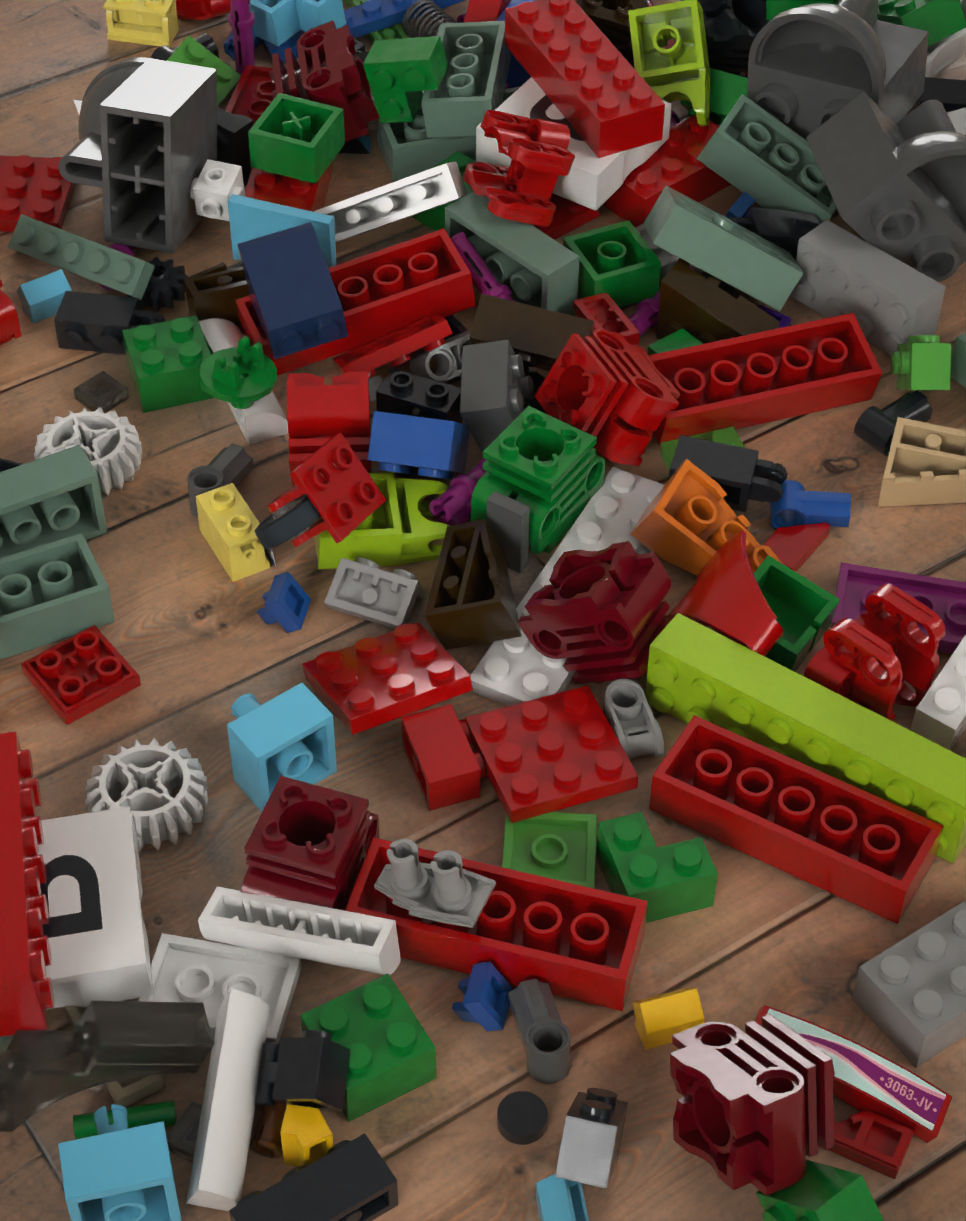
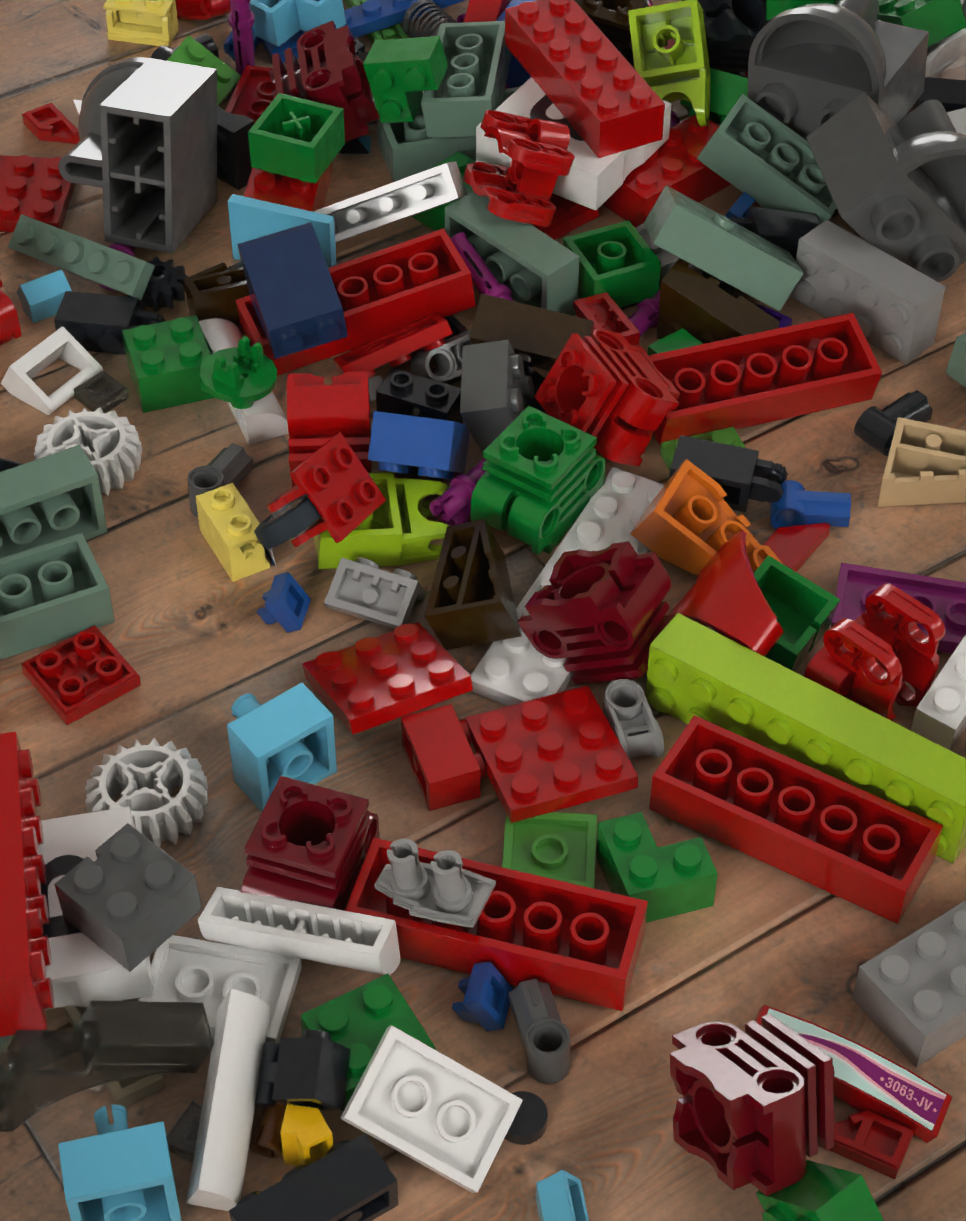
(50, 125): none -> red tile
(57, 345): none -> white tile
(128, 897): none -> dark grey piece
(137, 1116): green piece -> none
(215, 187): white brick -> none
(431, 1109): none -> white plate
(510, 526): dark grey tile -> none
(592, 1137): brick -> none
(667, 1015): yellow piece -> none
(922, 363): bright green brick -> none

